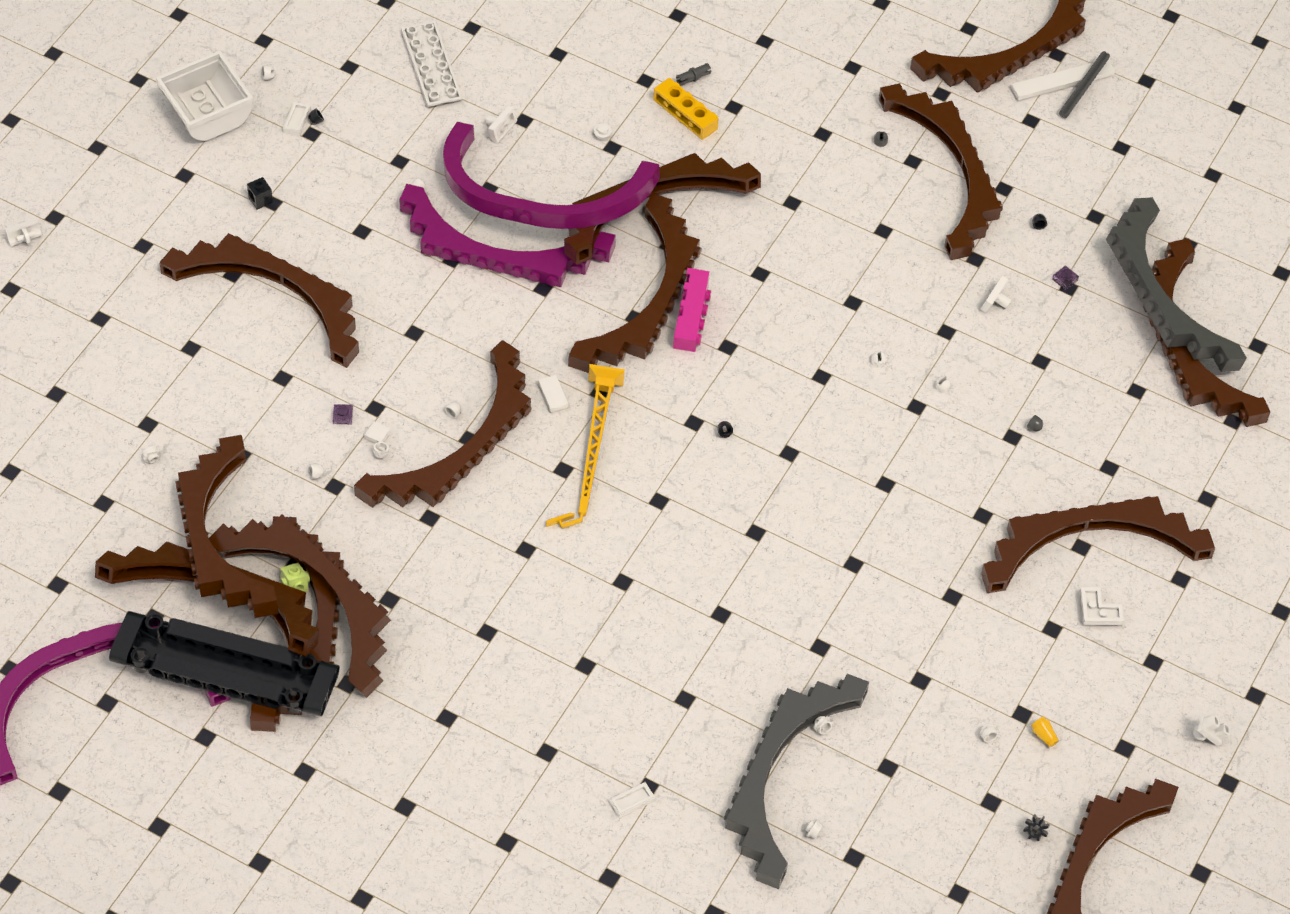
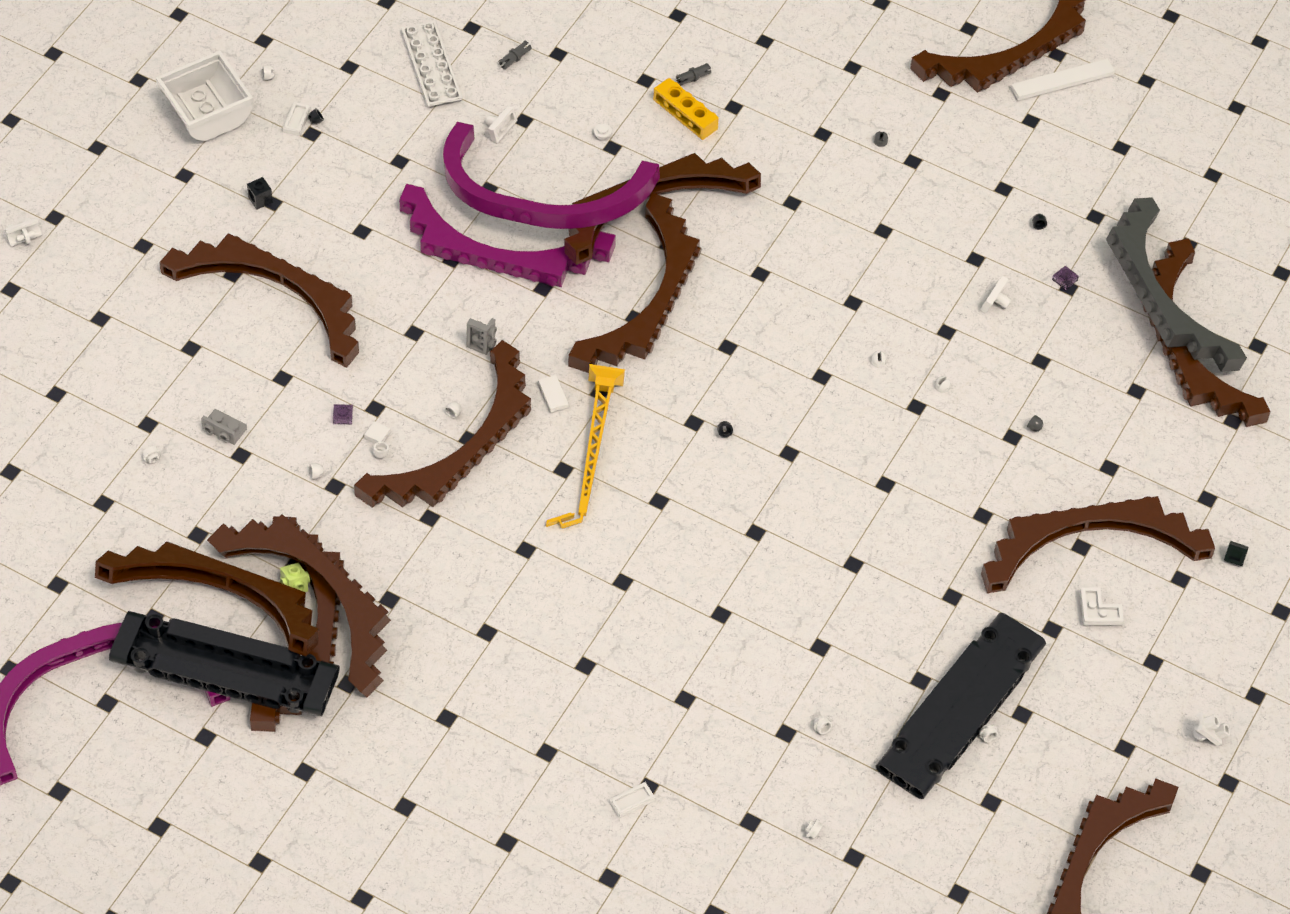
(212, 571): reddish brown arch -> none
(223, 426): none -> light grey bracket
(481, 336): none -> light grey bracket
(515, 54): none -> dark grey pin
(692, 310): dark pink wedge -> none
(792, 717): dark grey arch -> none
(946, 124): reddish brown arch -> none
(960, 705): none -> black panel
(1031, 824): black gear -> none
(1045, 731): yellow cone -> none
(1084, 84): dark grey axle -> none
(1236, 553): none -> black tile

